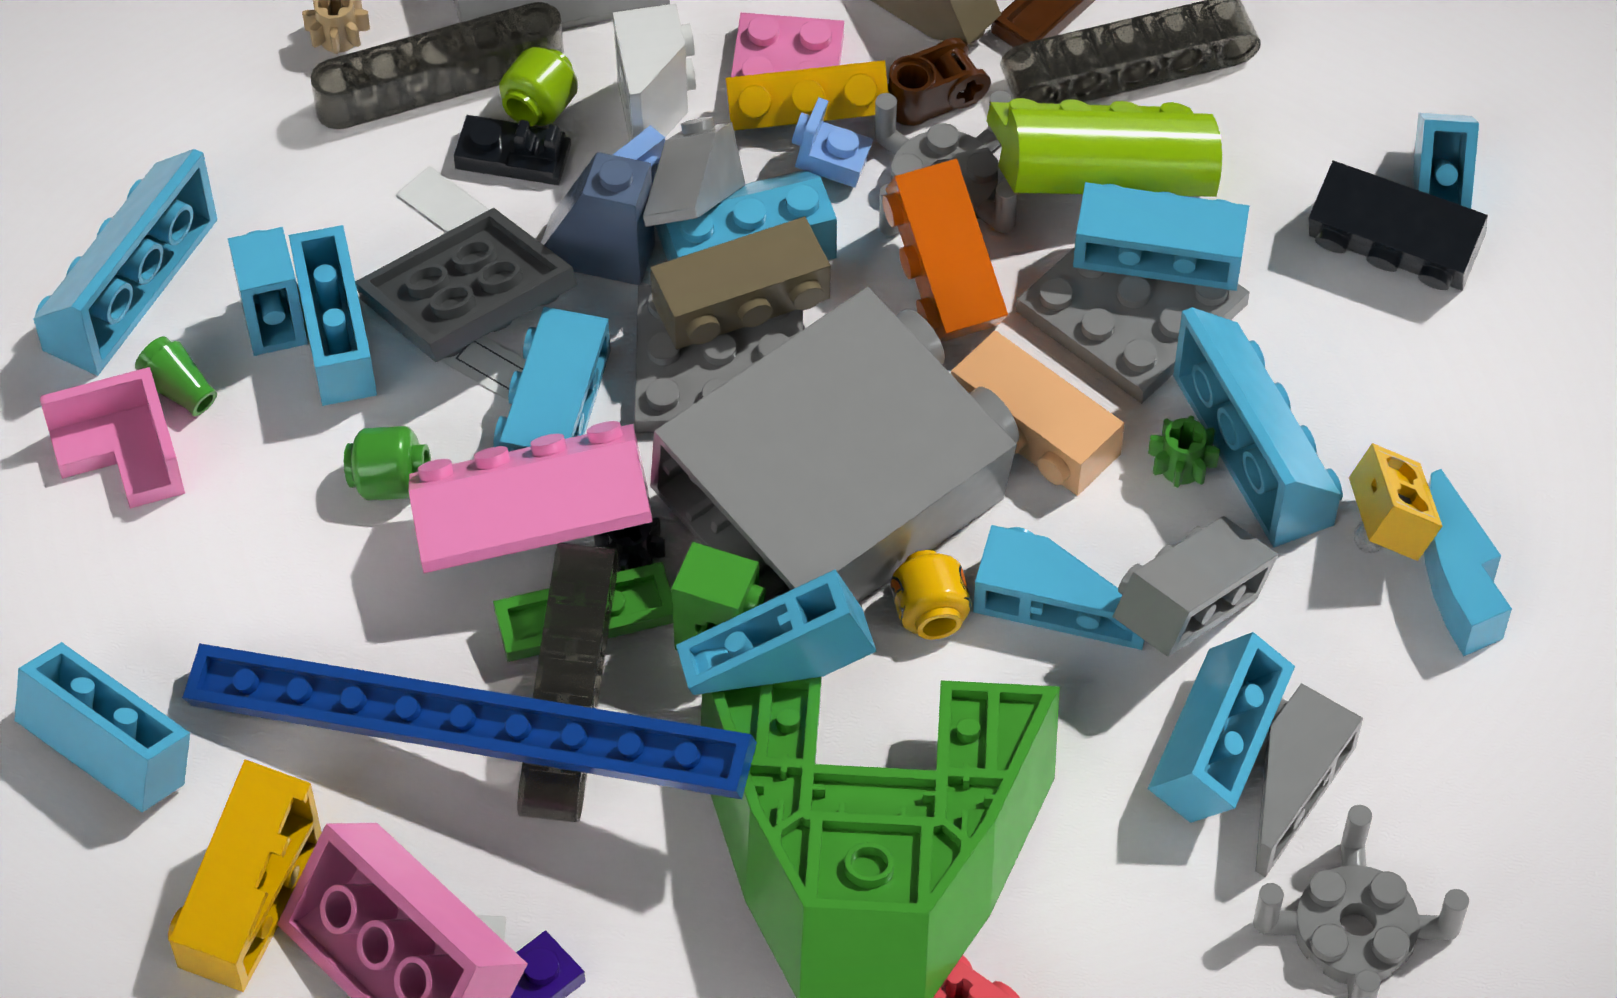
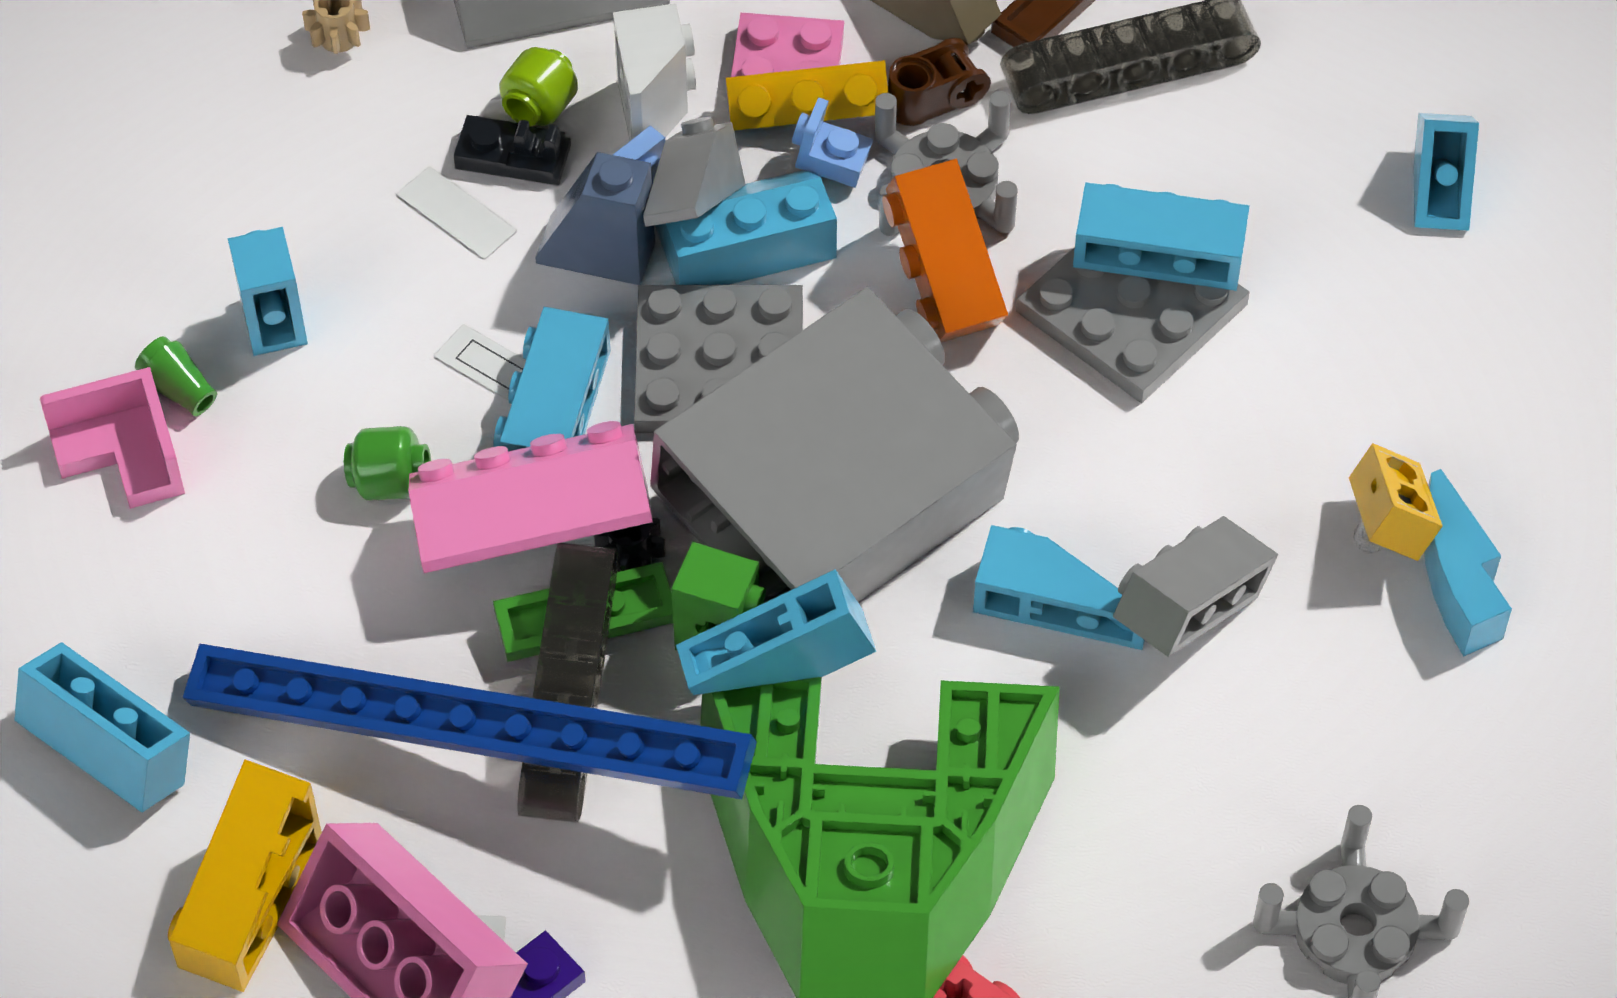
(128, 263): medium azure slope -> none
(333, 315): medium azure brick -> none
(430, 65): clear smoke beam -> none
(466, 284): dark grey plate -> none
(740, 283): dark tan brick -> none
(931, 594): yellow head -> none
(1057, 424): light nougat brick -> none
(1117, 144): lime brick -> none
(1183, 451): bright green gear -> none
(1221, 728): medium azure brick -> none
(1254, 428): medium azure slope -> none
(1302, 757): light grey slope -> none
(1397, 226): black brick -> none

